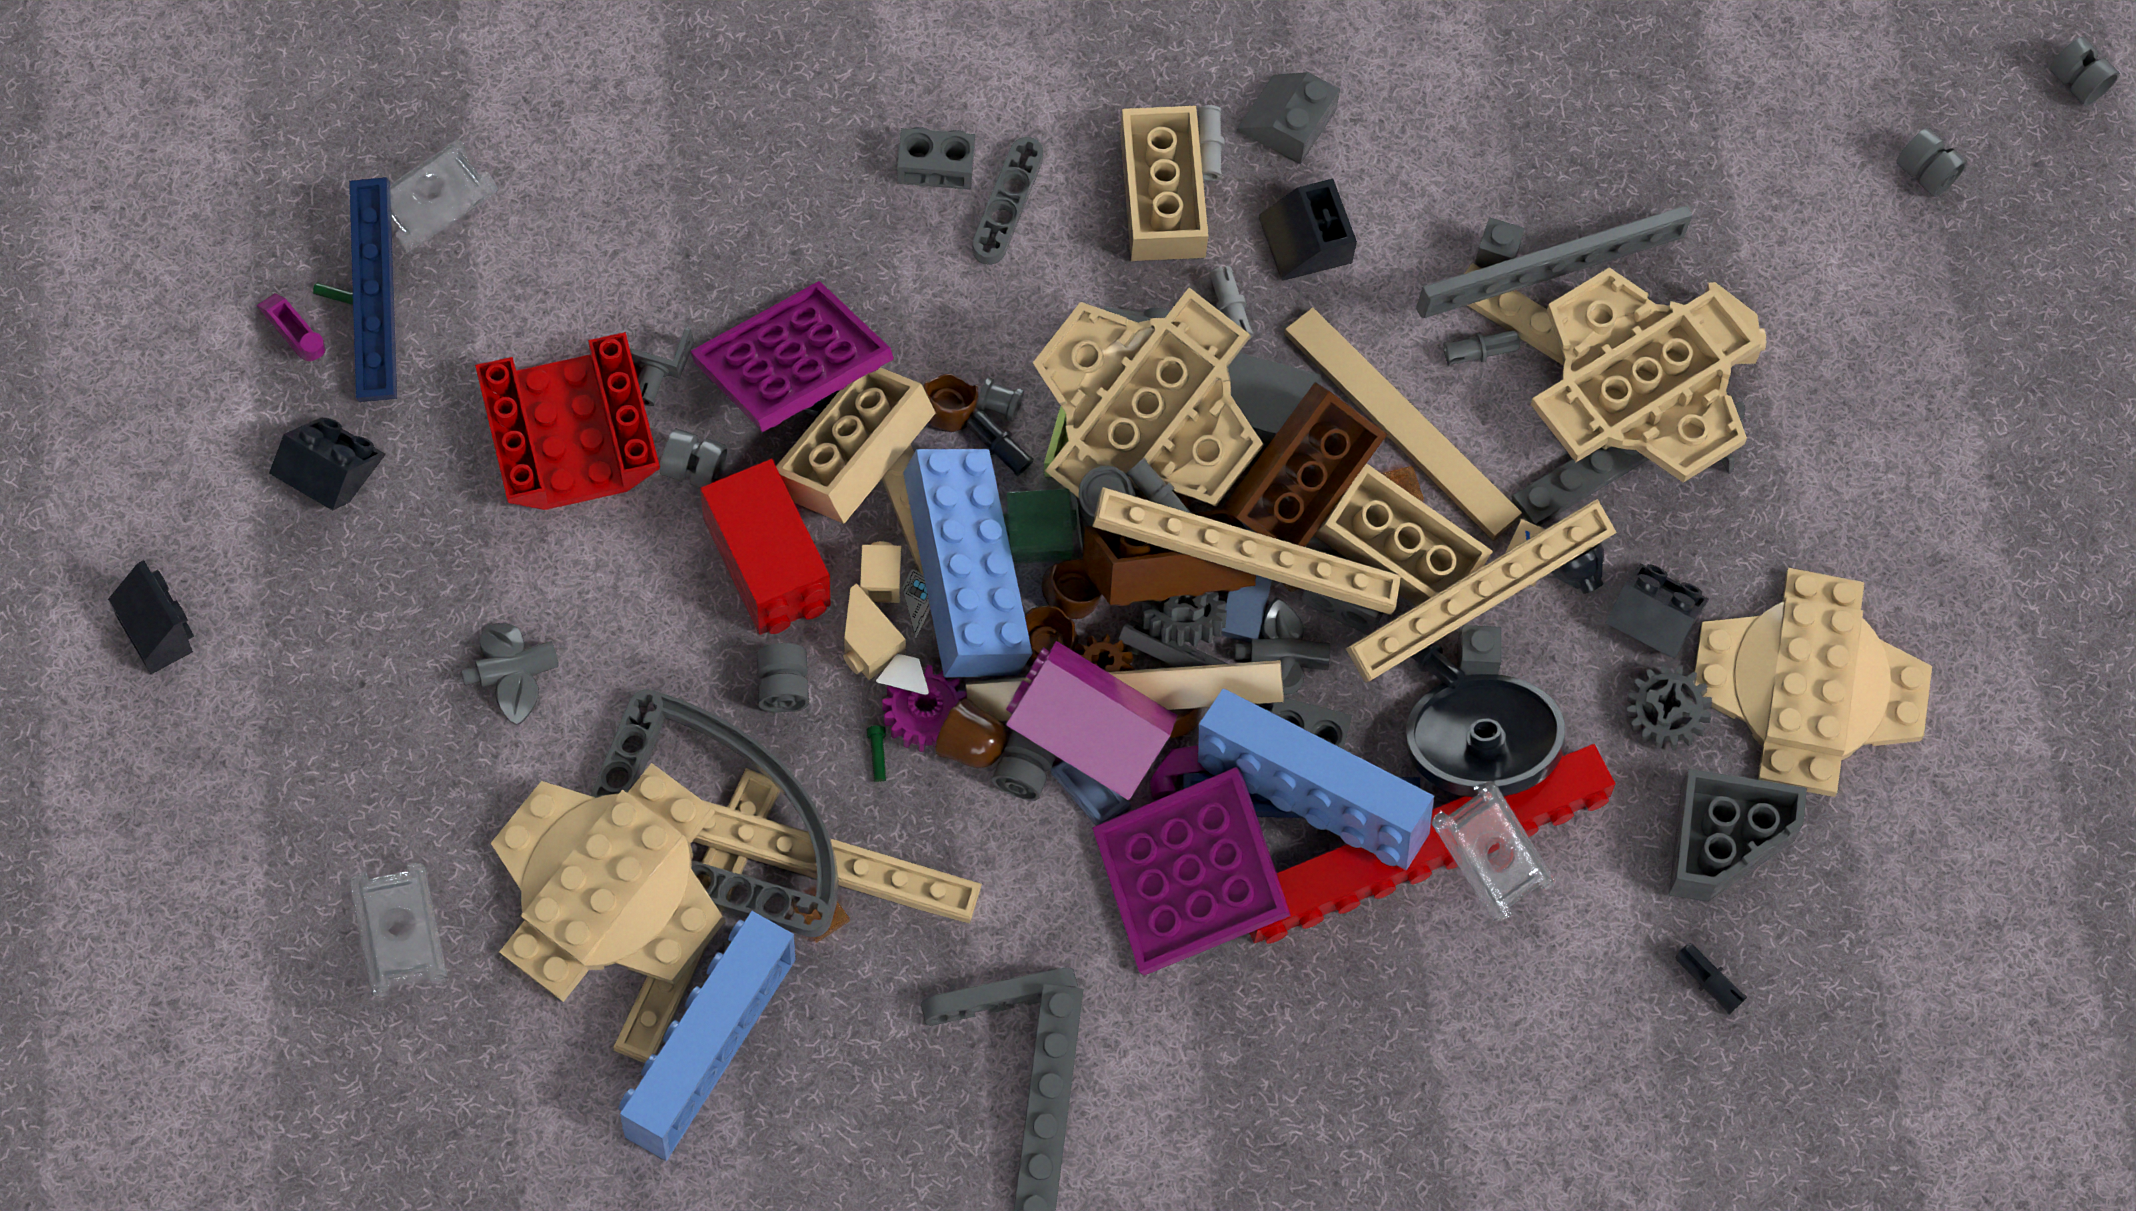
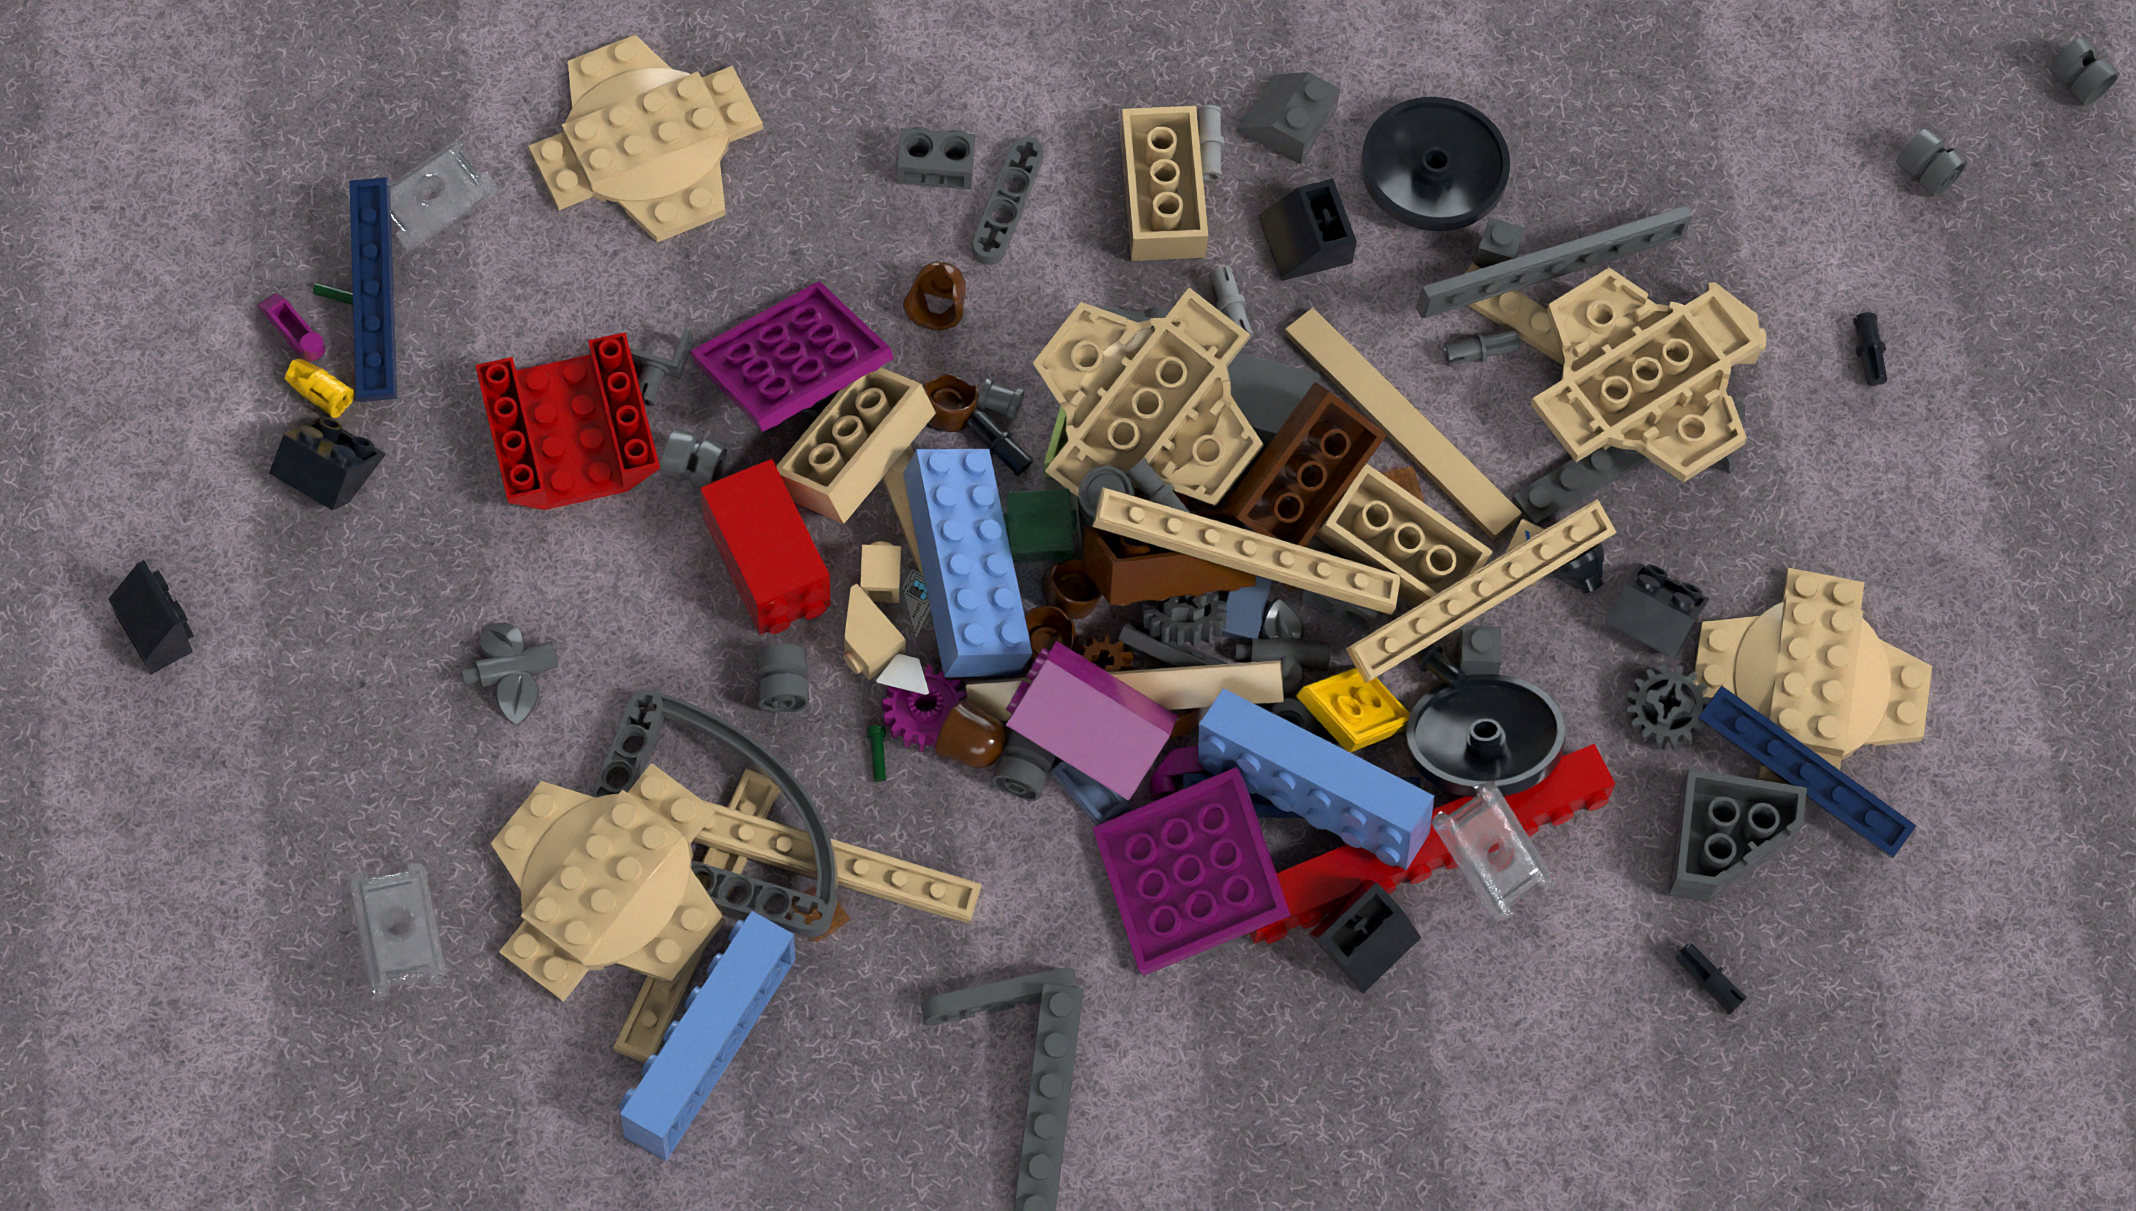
(319, 387): none -> yellow hinge
(646, 138): none -> tan plate
(938, 280): none -> reddish brown hair
(1355, 710): none -> yellow tile
(1366, 934): none -> black slope
(1435, 163): none -> black dish
(1805, 768): none -> dark blue plate
(1870, 348): none -> black axle

